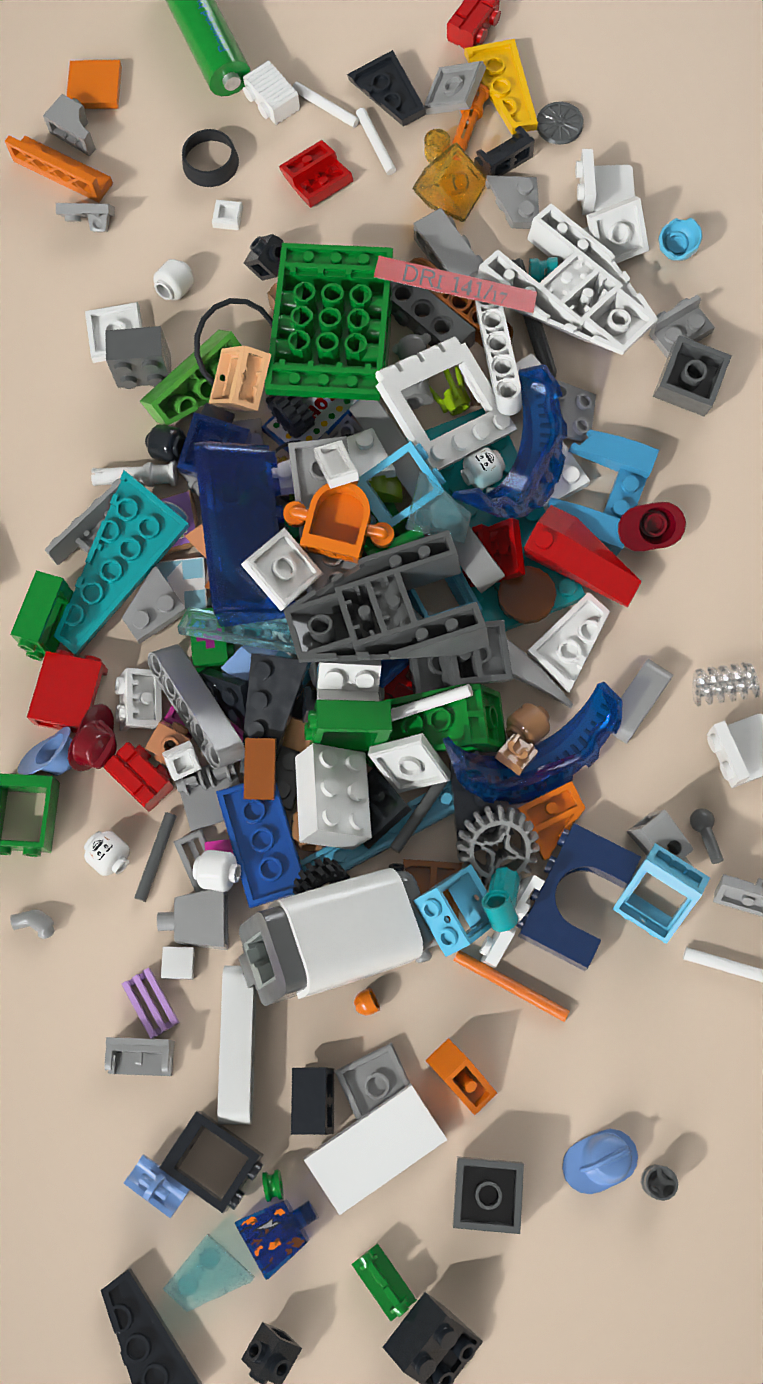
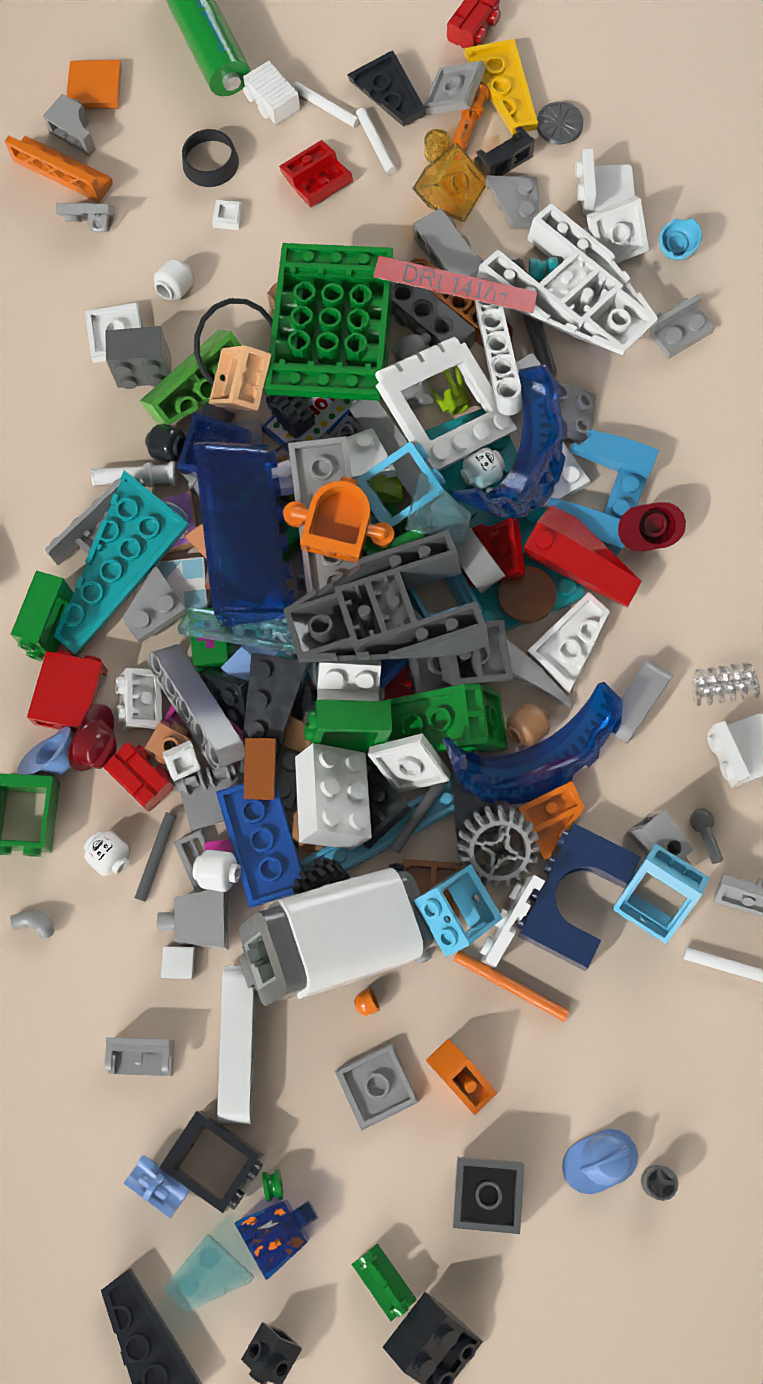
(137, 980): lavender tile -> none
(265, 256): black brick -> none
(282, 569): white tile -> none
(312, 1101): black hinge -> none
(336, 464): white tile -> none
(375, 1149): white tile -> none
(431, 702): white bar -> none
(501, 899): teal piece -> none
(516, 754): medium nougat tile -> none
(692, 376): dark grey brick -> none

